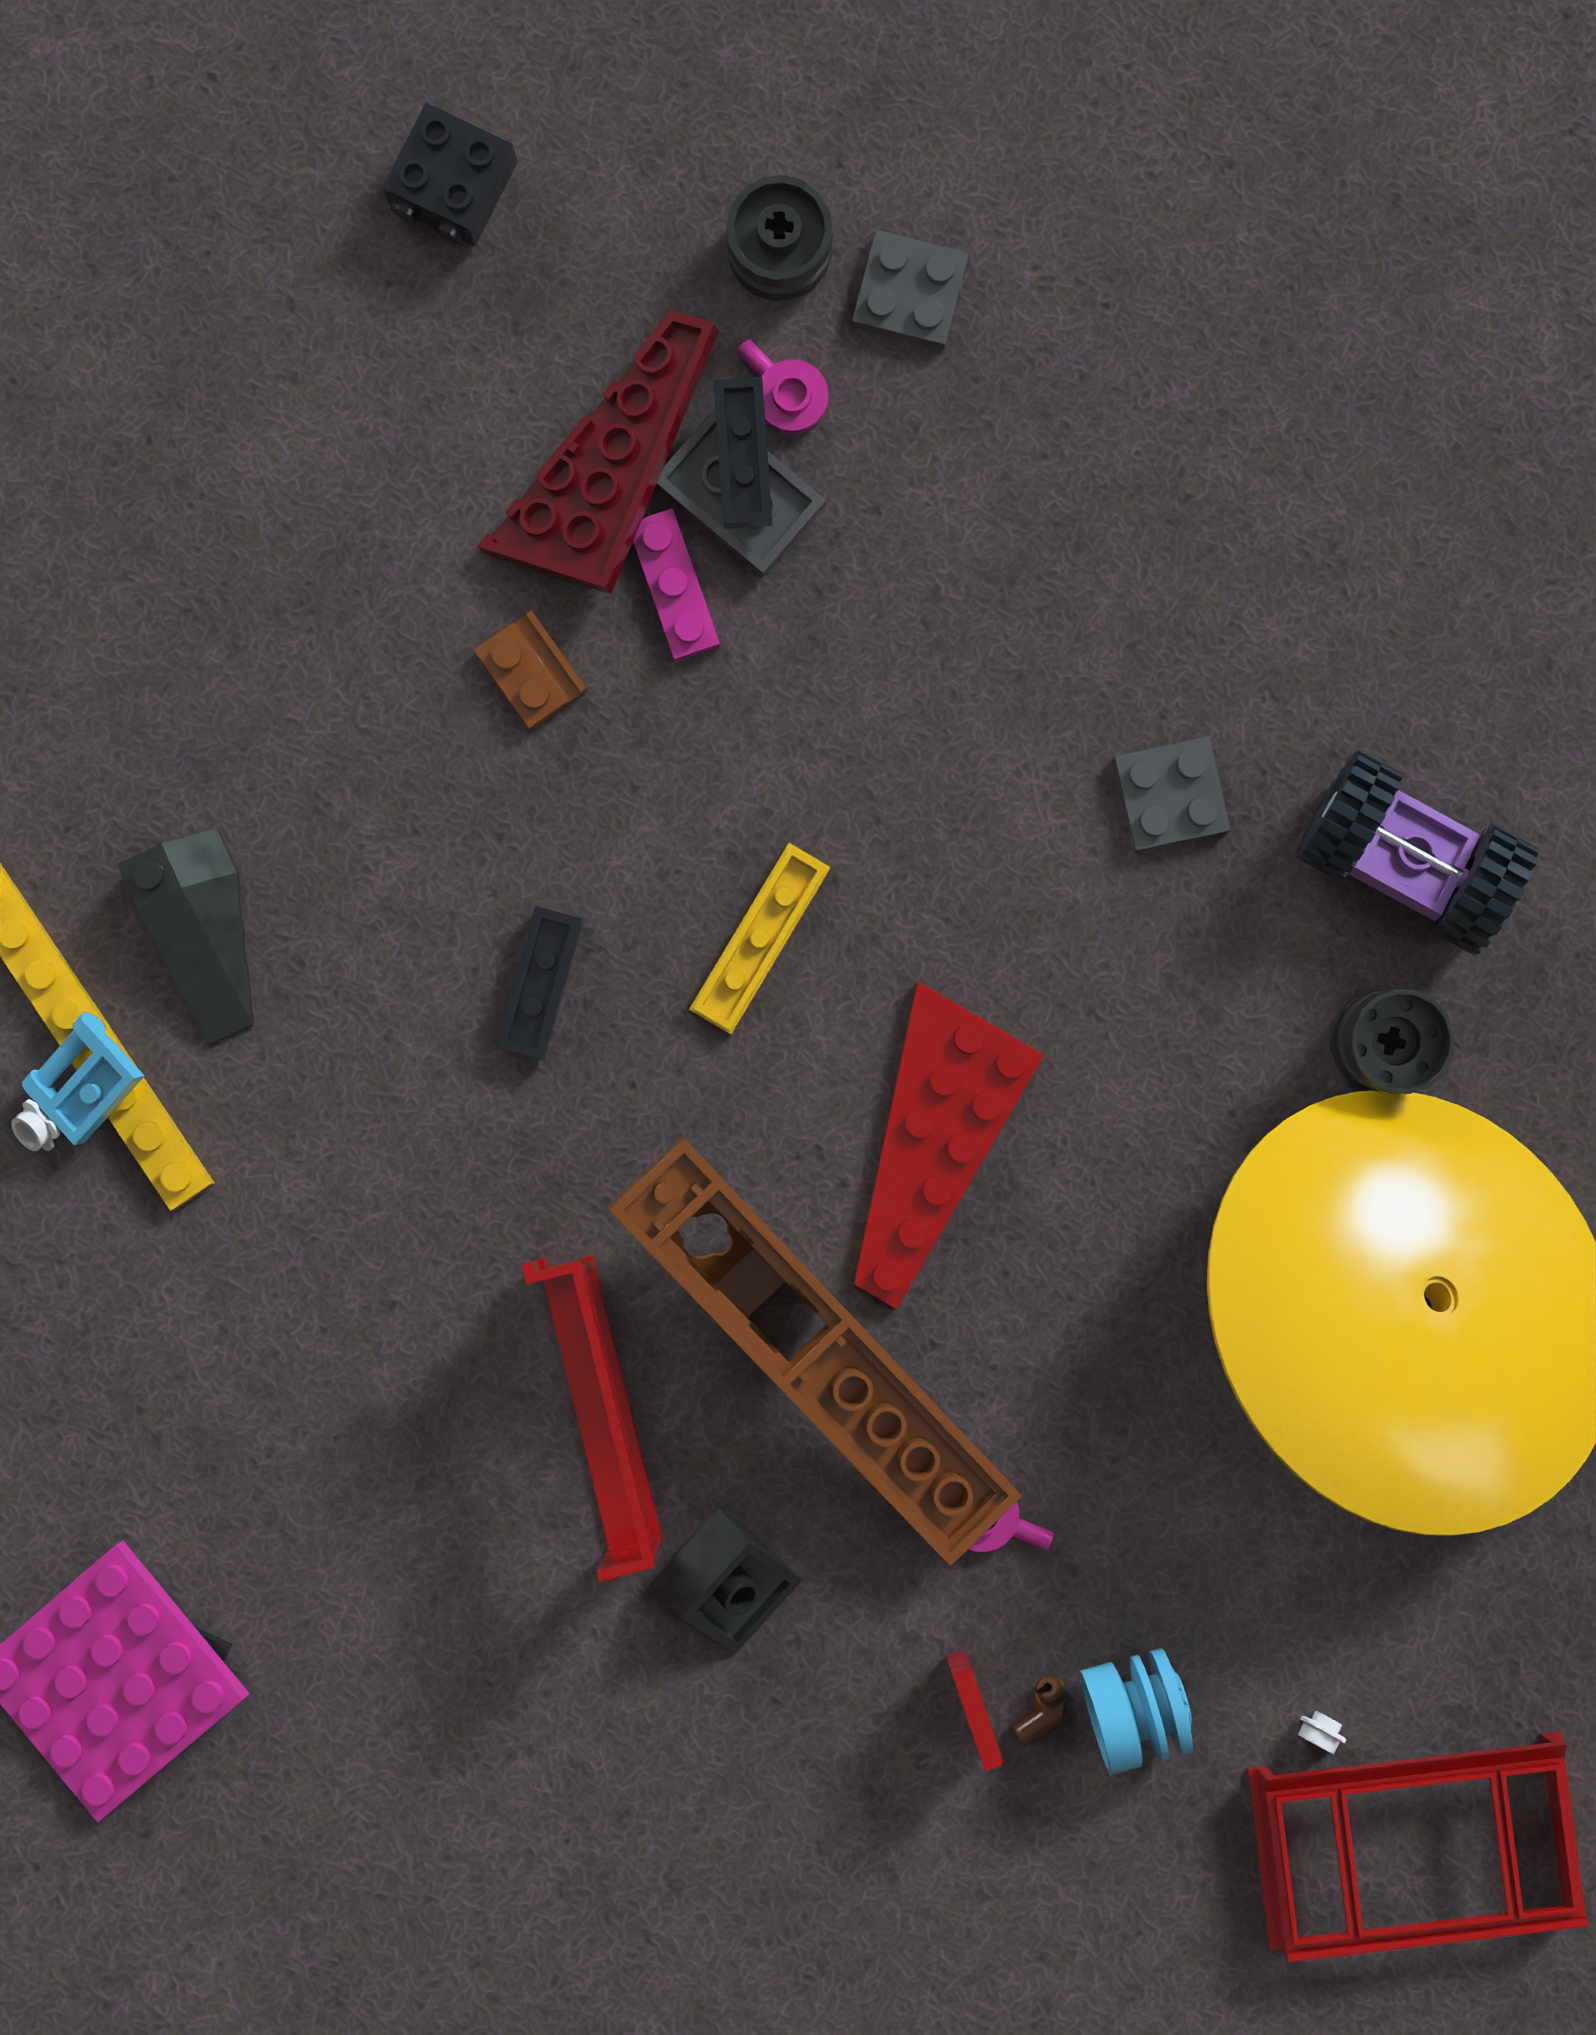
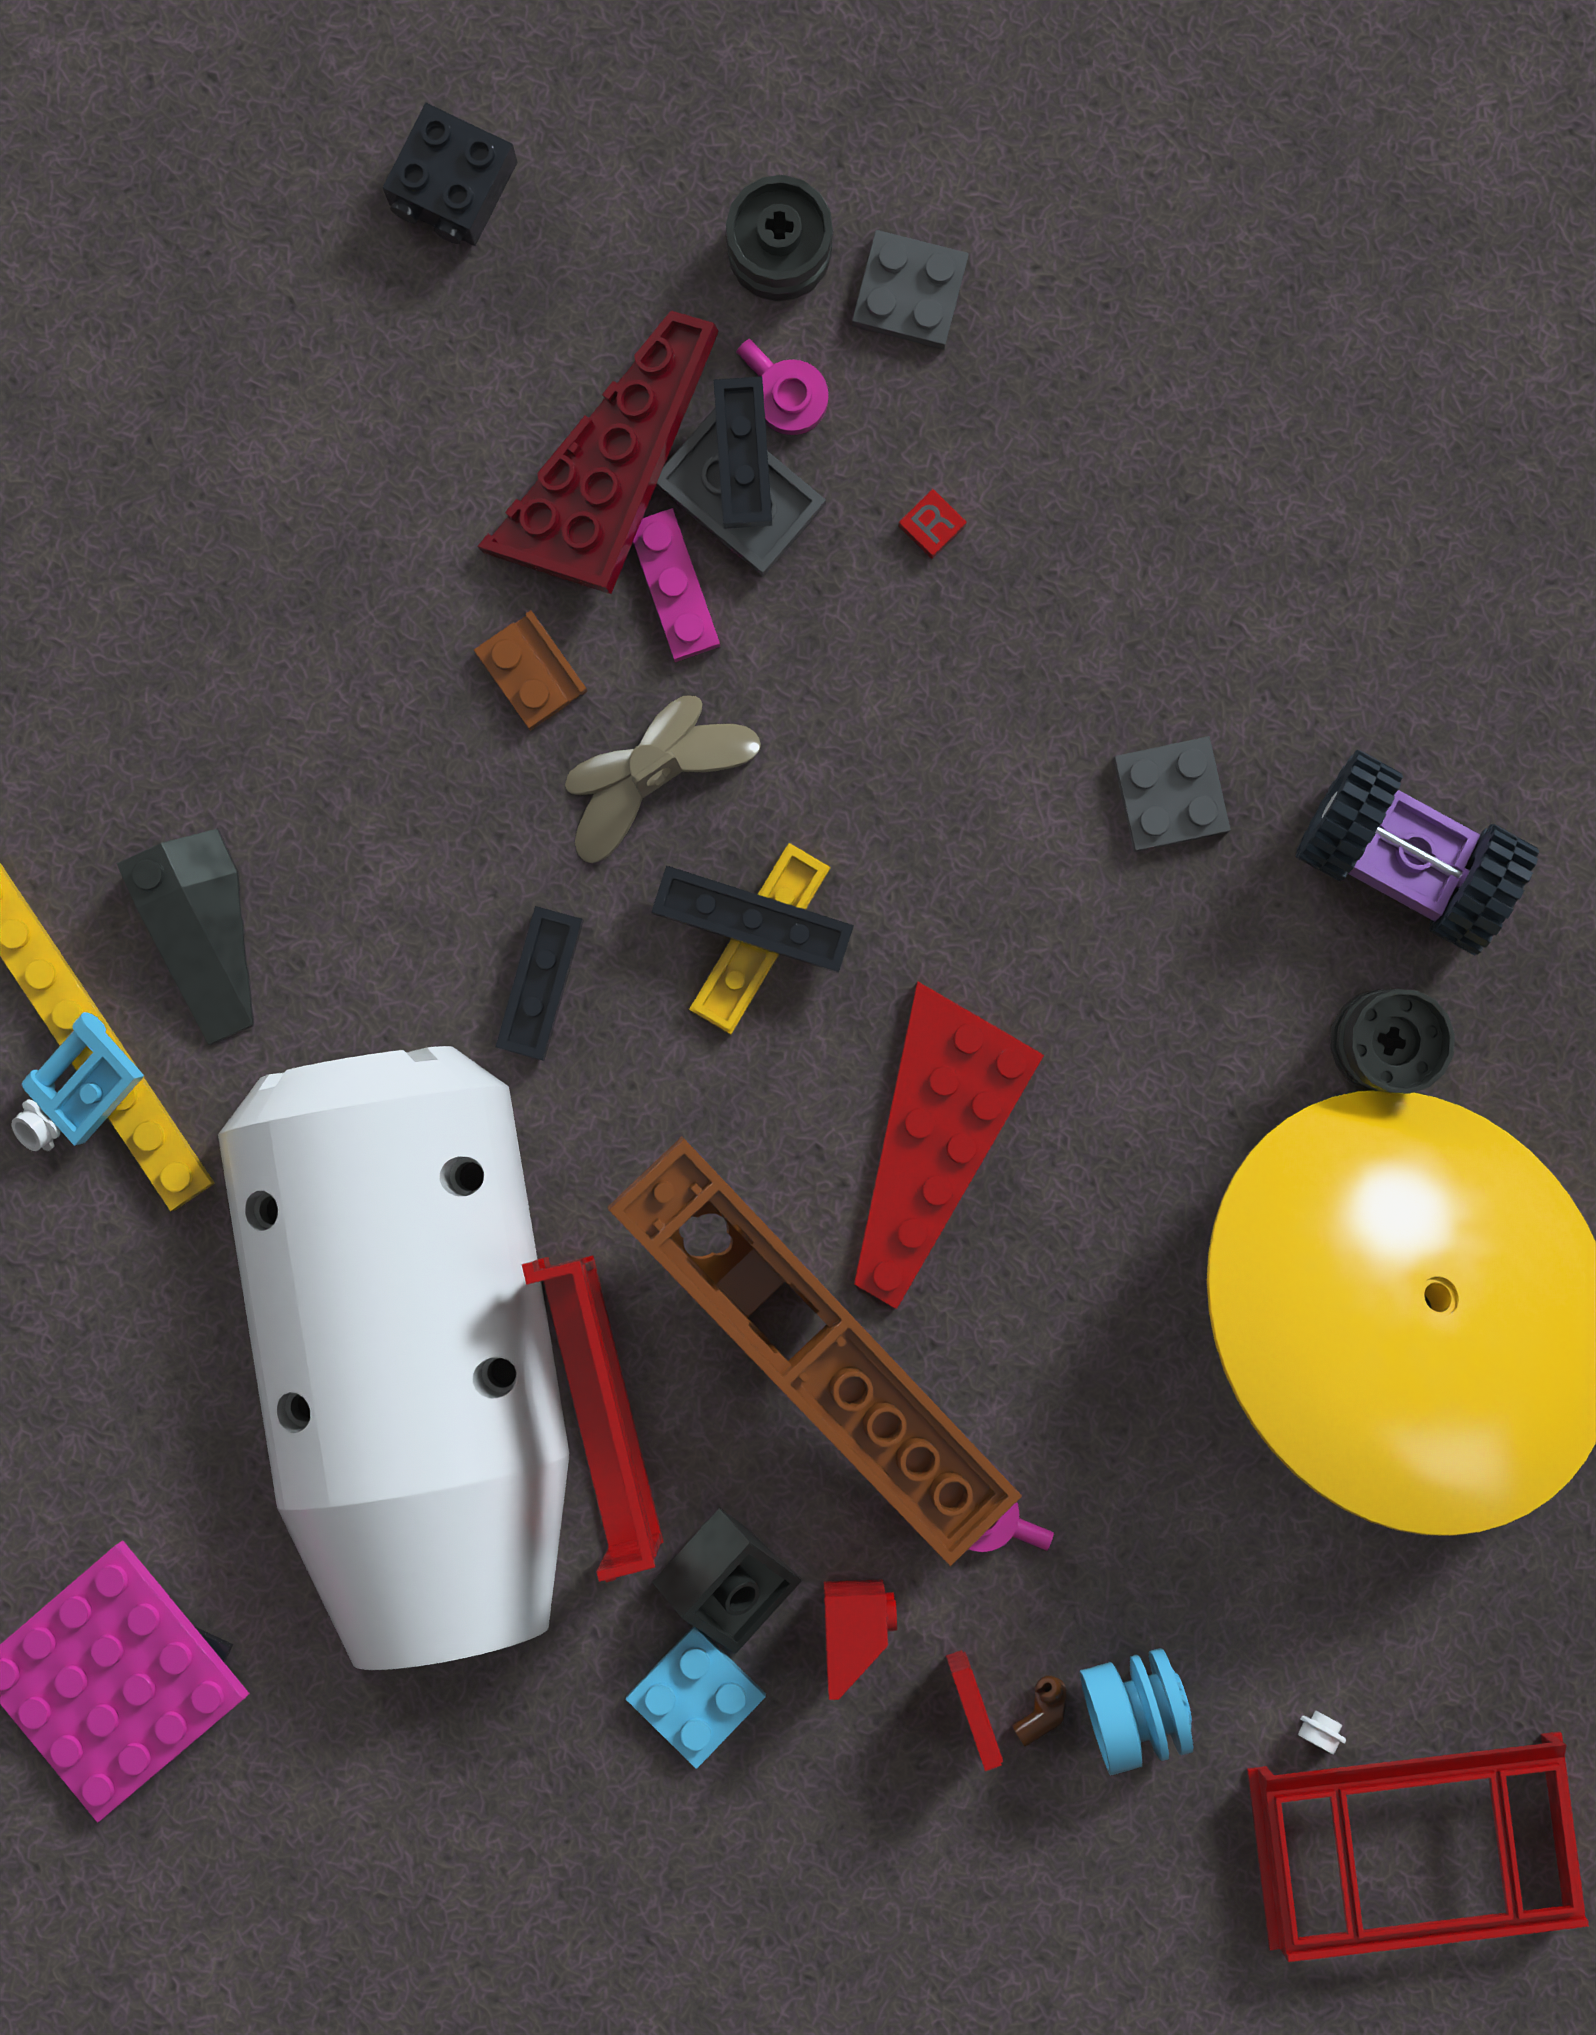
(383, 1303): none -> white cylinder
(627, 776): none -> dark tan piece
(695, 1696): none -> medium azure plate
(752, 919): none -> black plate
(856, 1629): none -> red slope
(932, 524): none -> red tile

